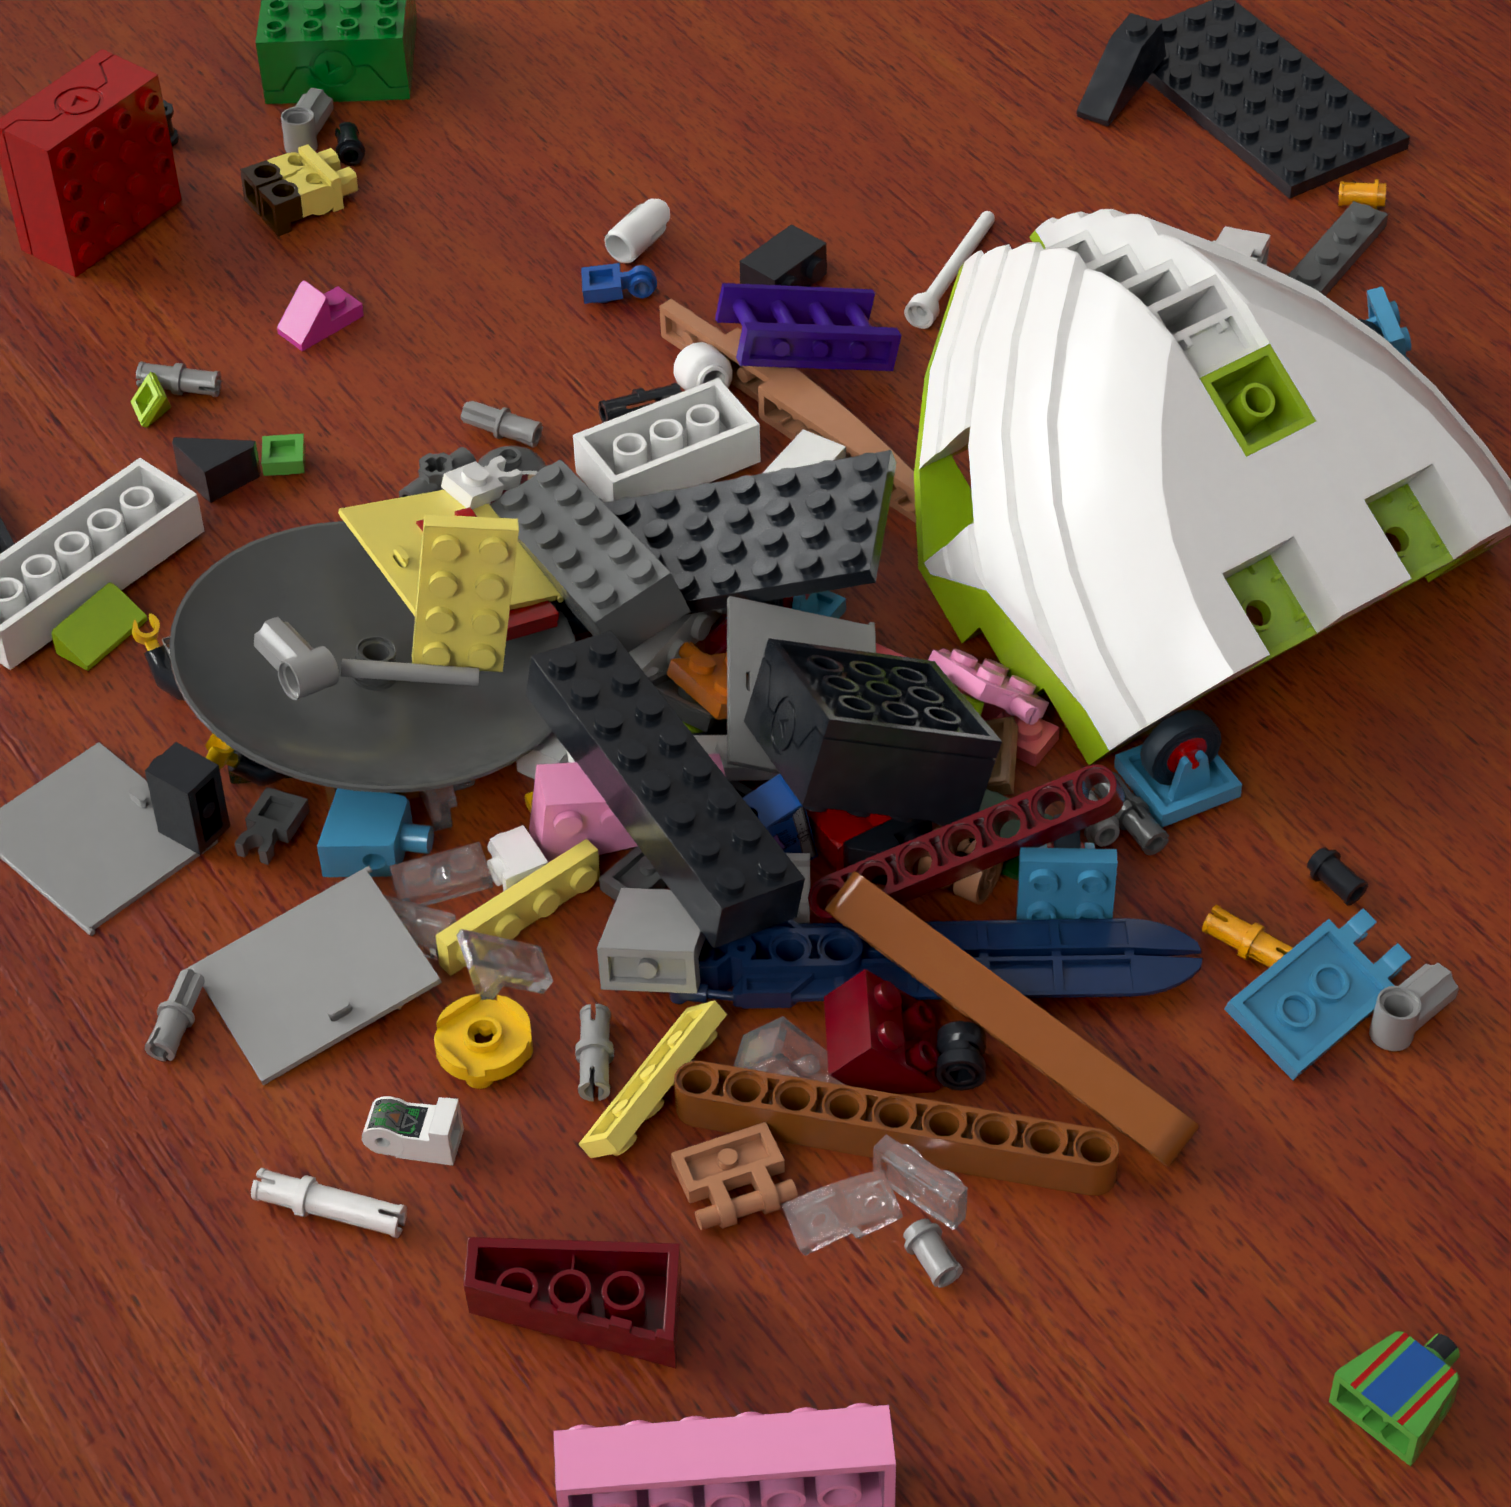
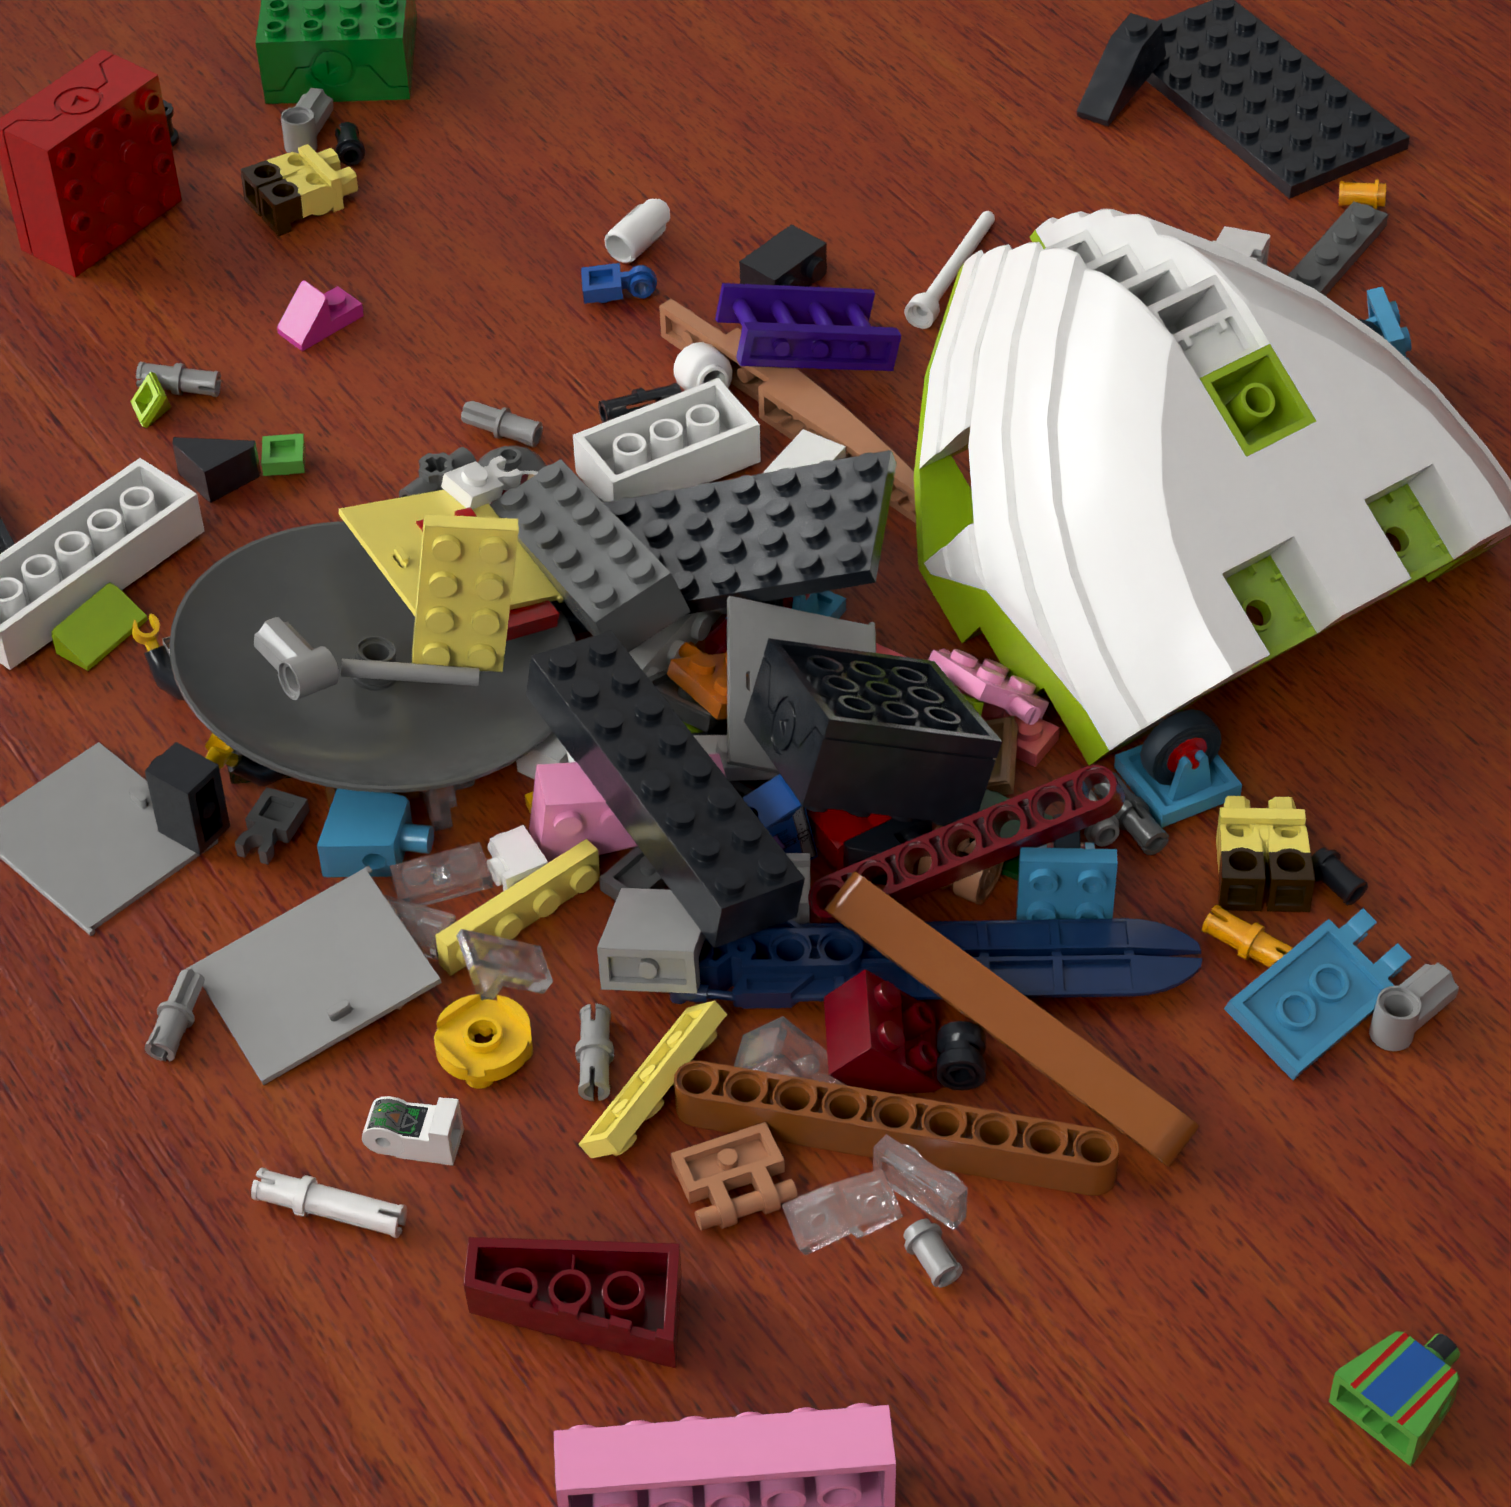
(1261, 837): none -> hips

